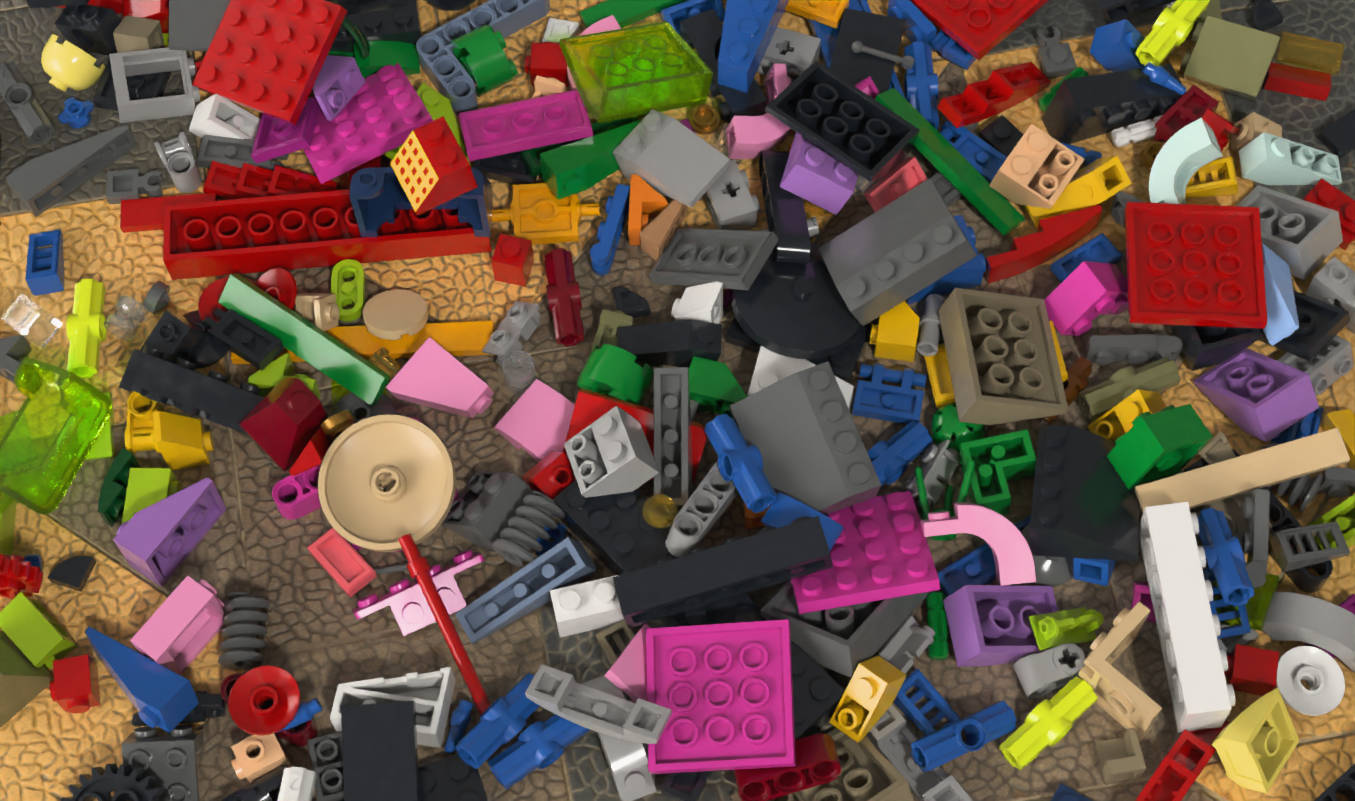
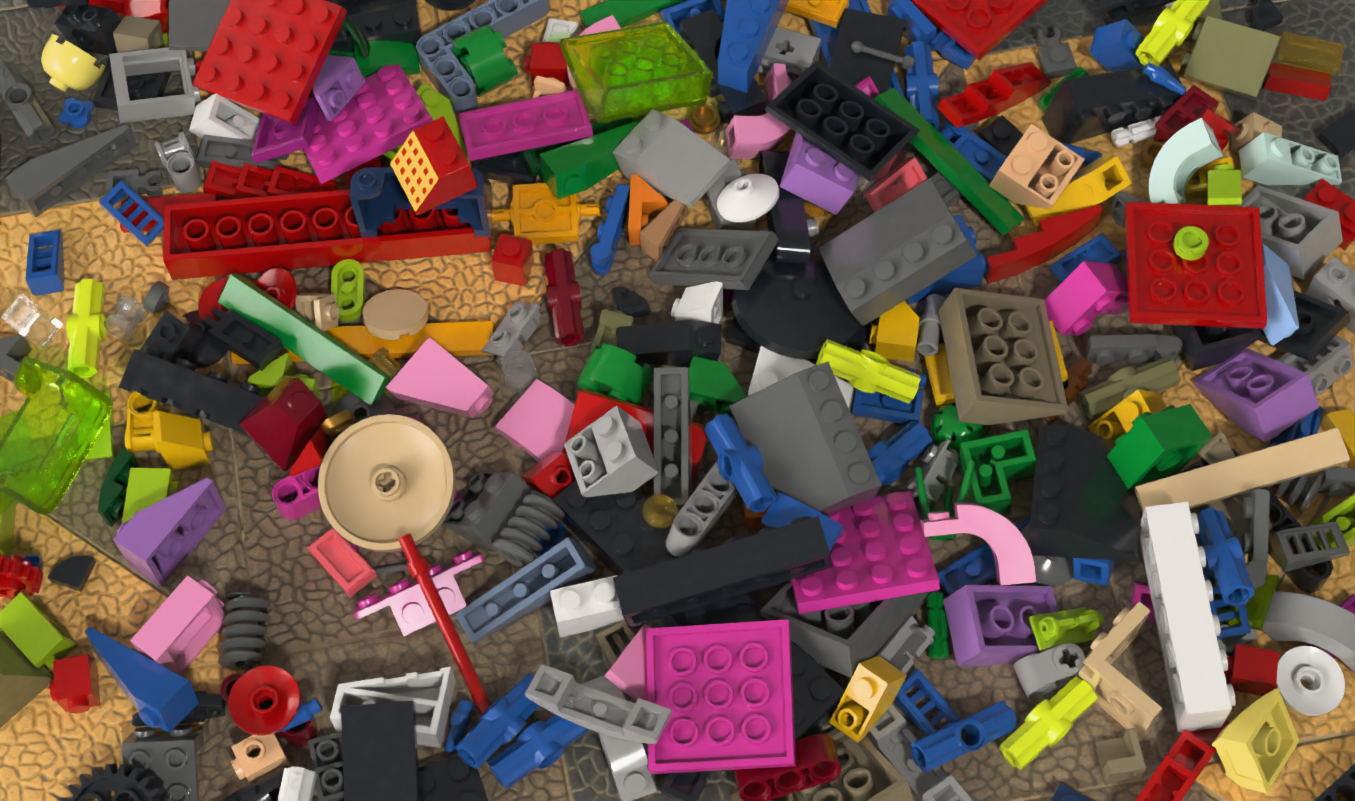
(115, 195): none -> blue slope
(748, 198): none -> white dish
(869, 371): none -> neon yellow piece
(1191, 243): none -> lime tile
(1224, 186): none -> lime slope

